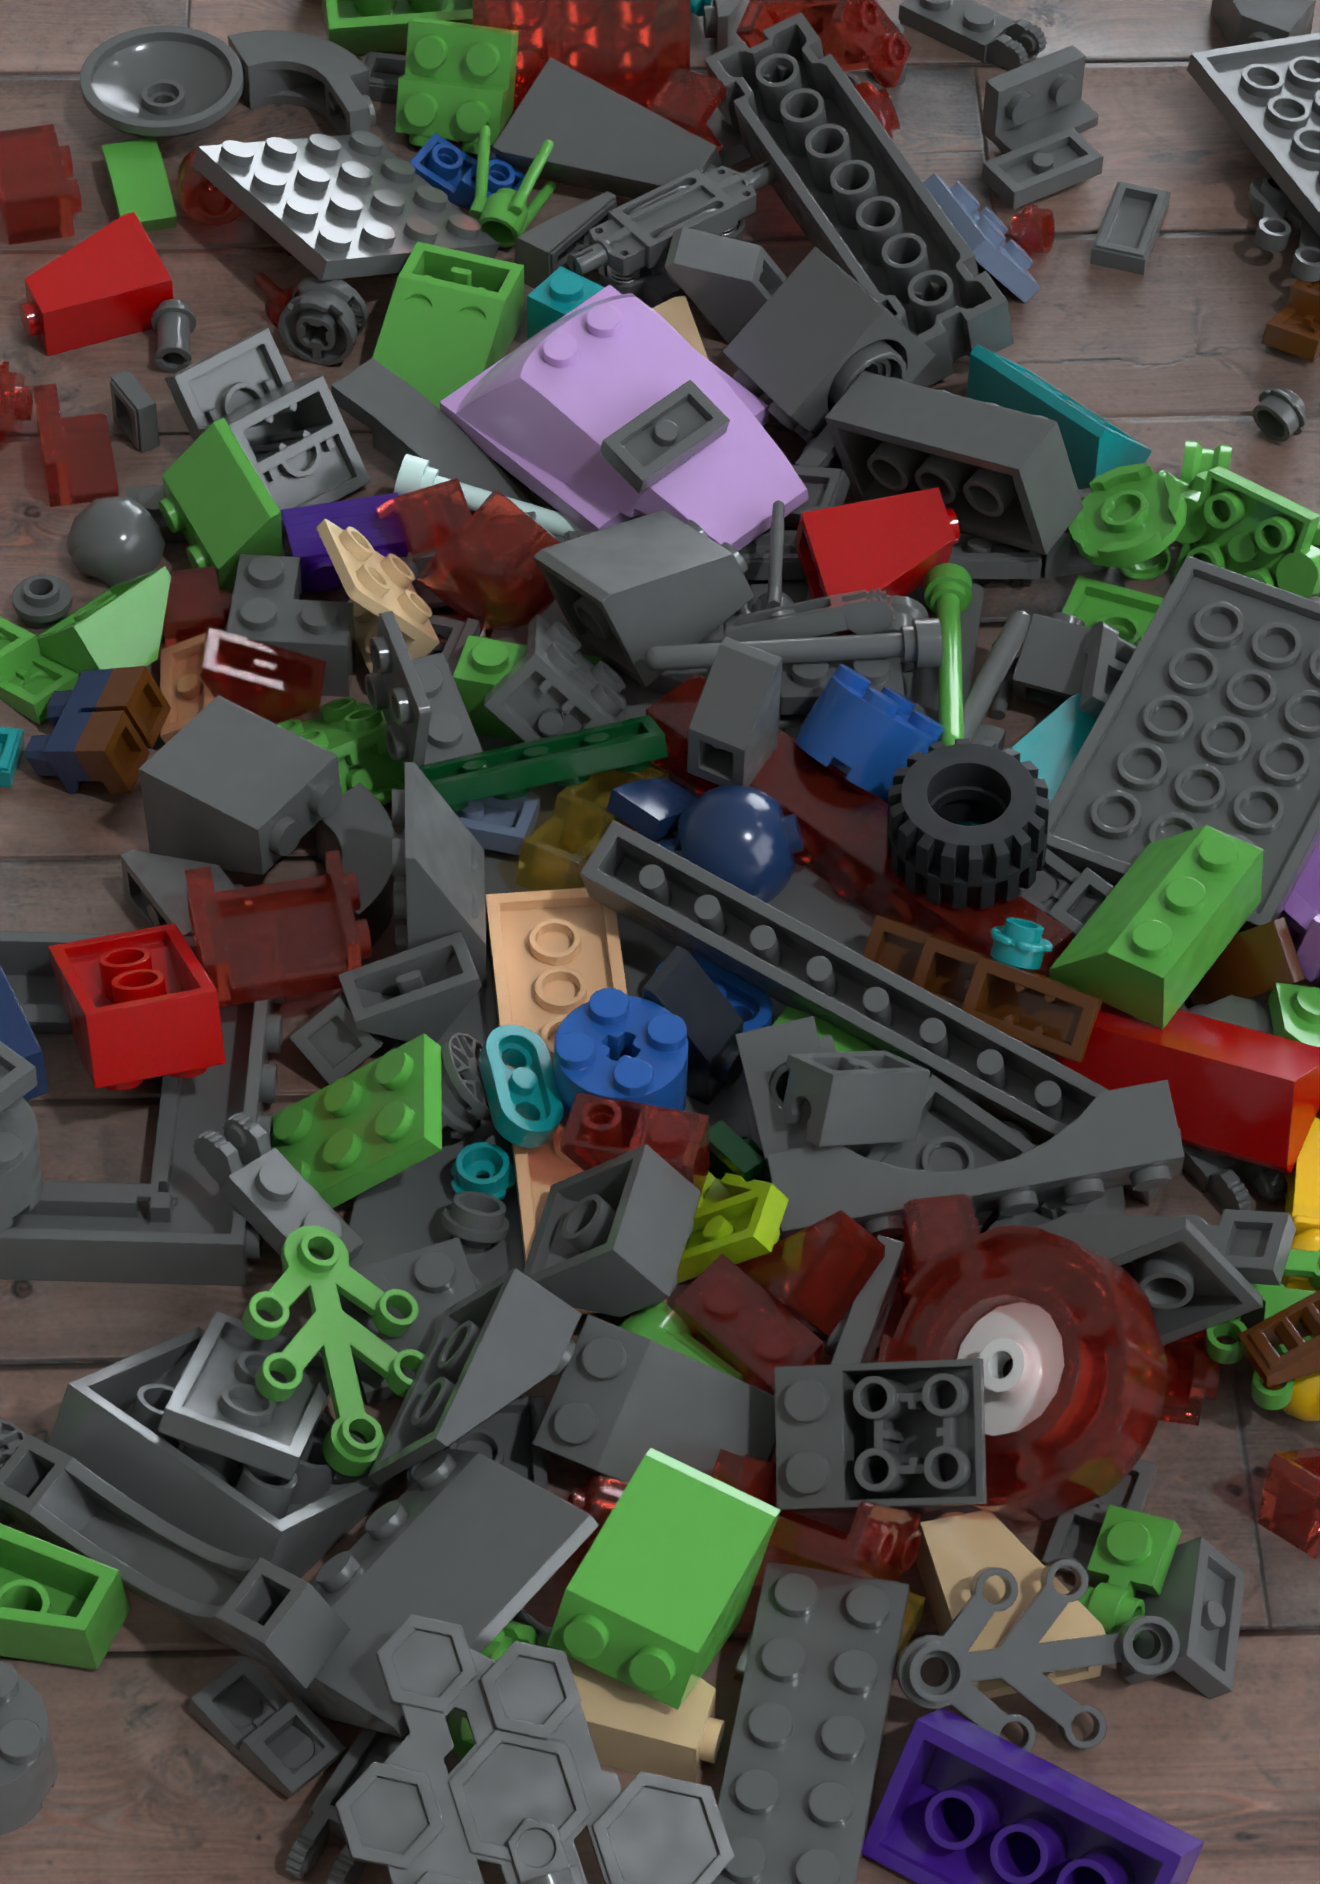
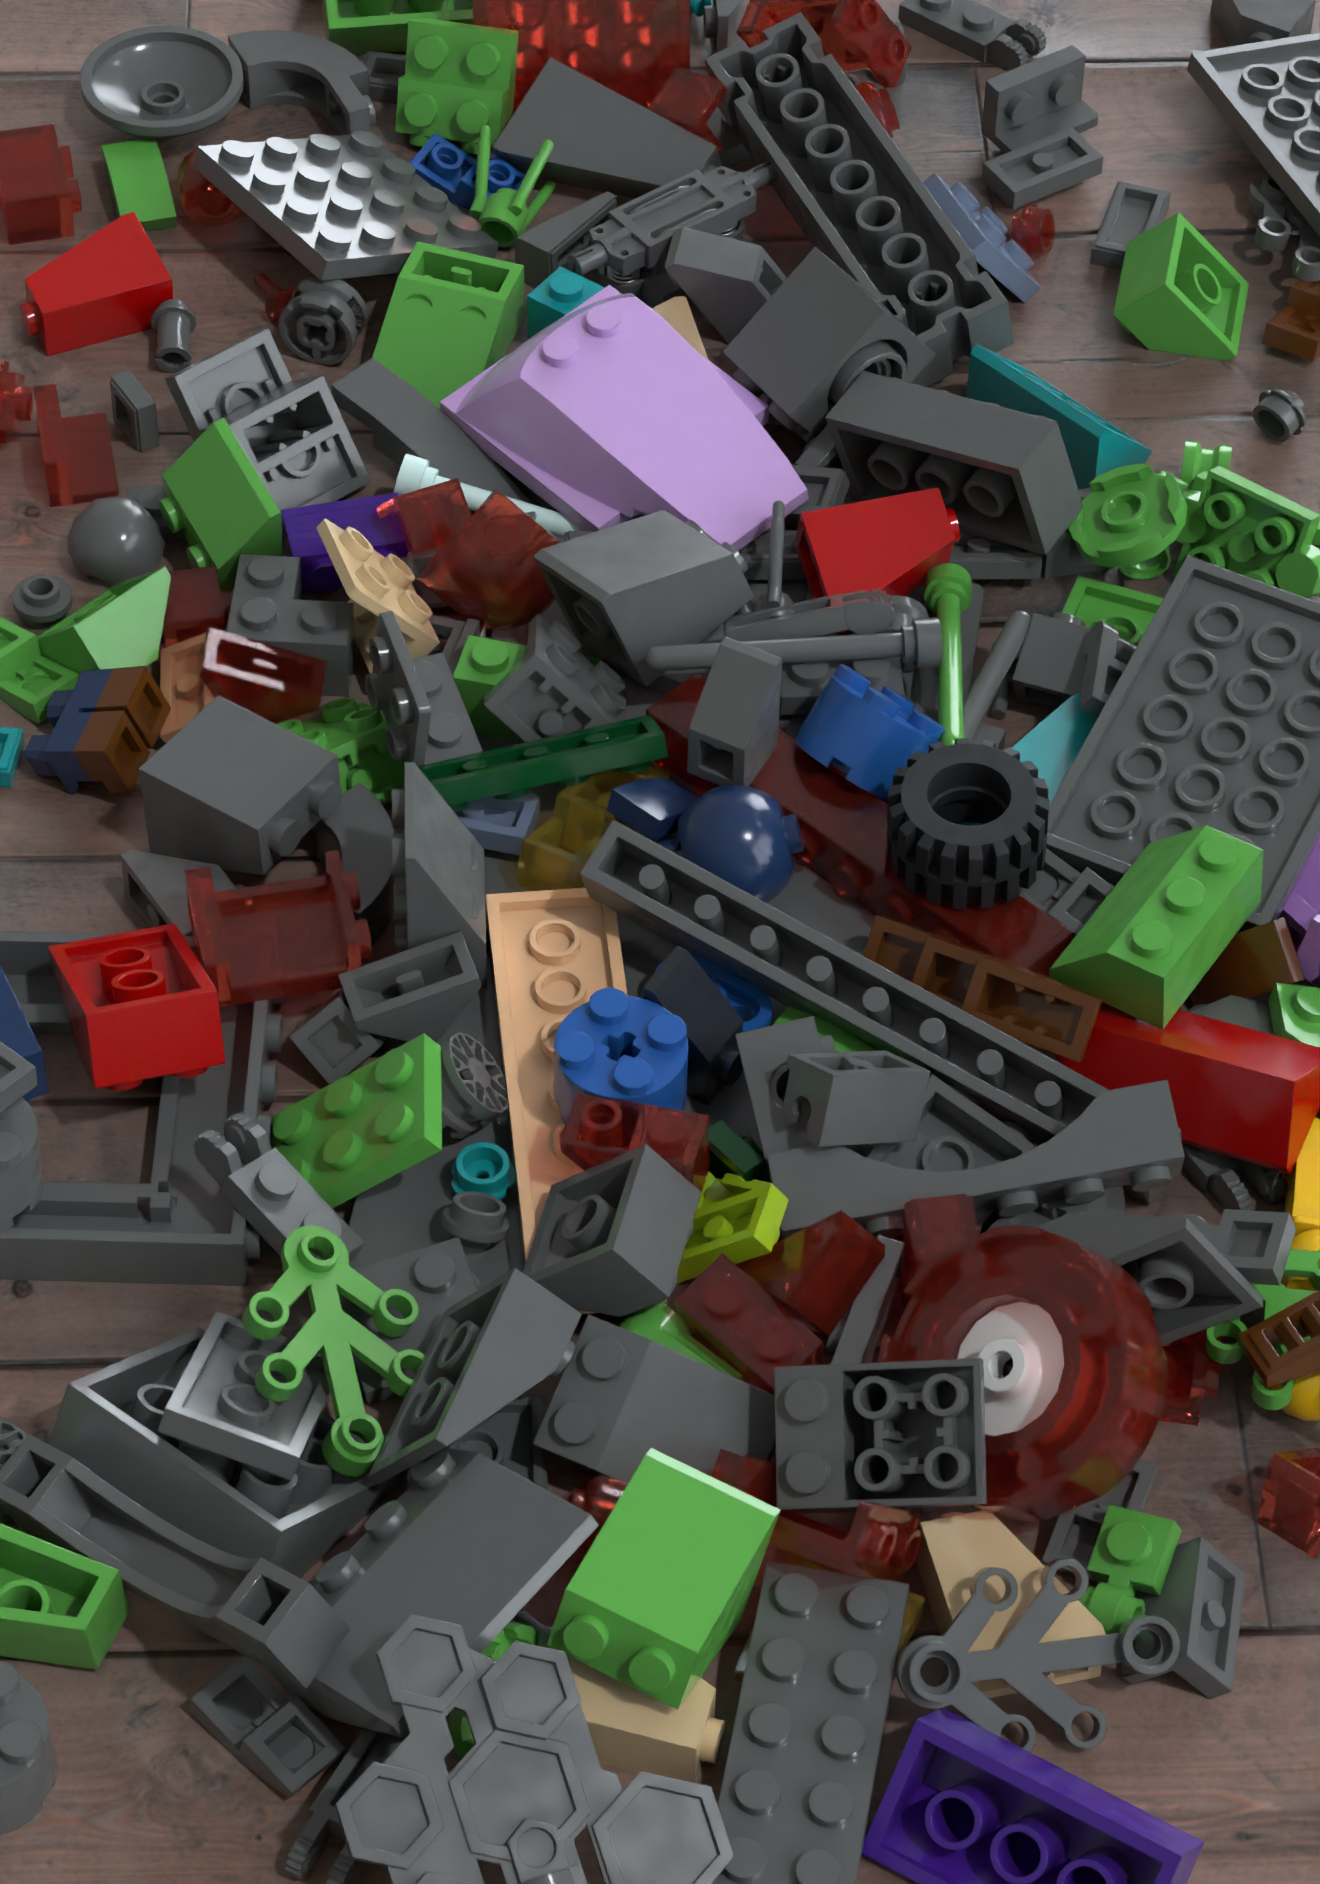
(520, 1100): teal plate -> none
(664, 436): dark grey plate -> none
(1019, 943): teal plate -> none
(1180, 293): none -> bright green slope

